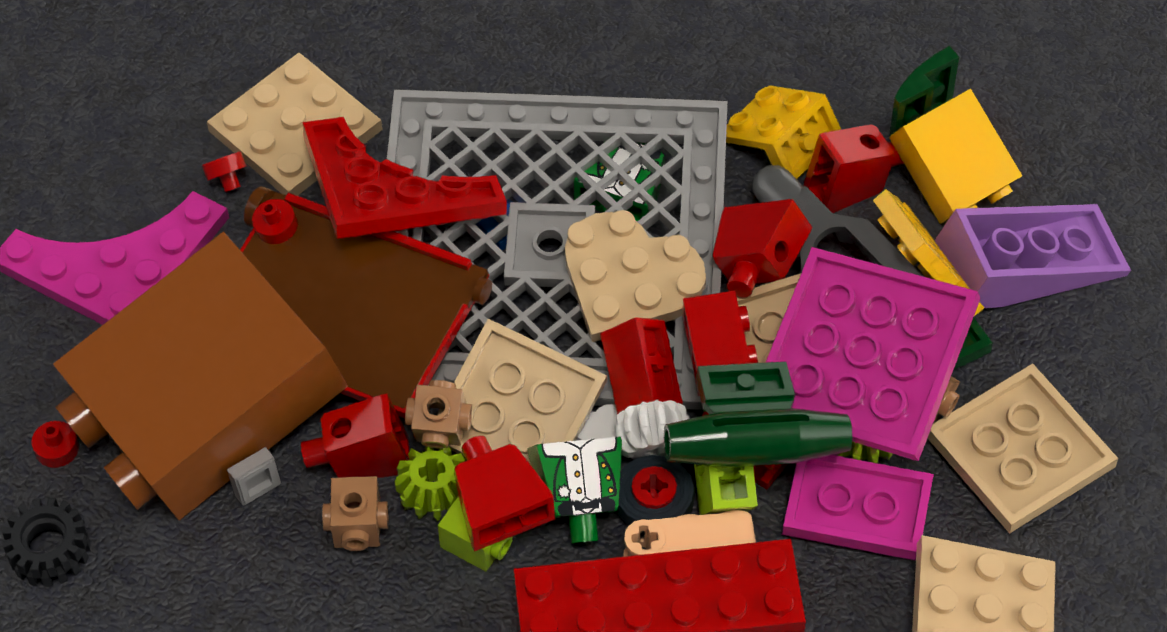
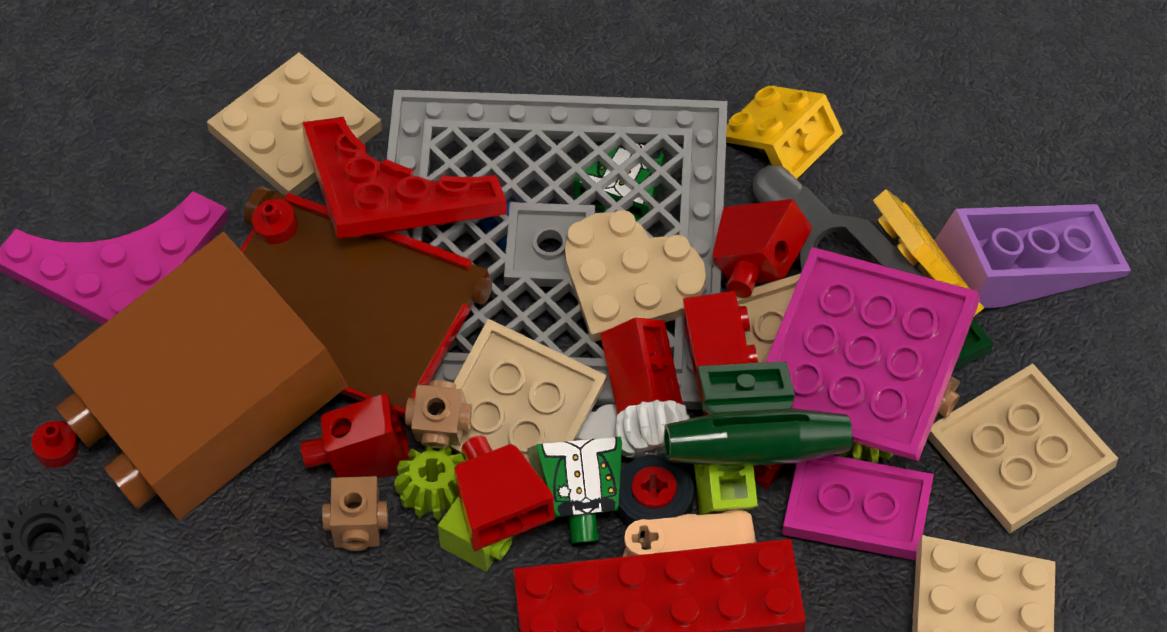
(225, 169): red tile -> none
(254, 476): light grey tile -> none
(850, 166): red torso -> none
(925, 88): dark green slope -> none
(956, 156): yellow brick -> none

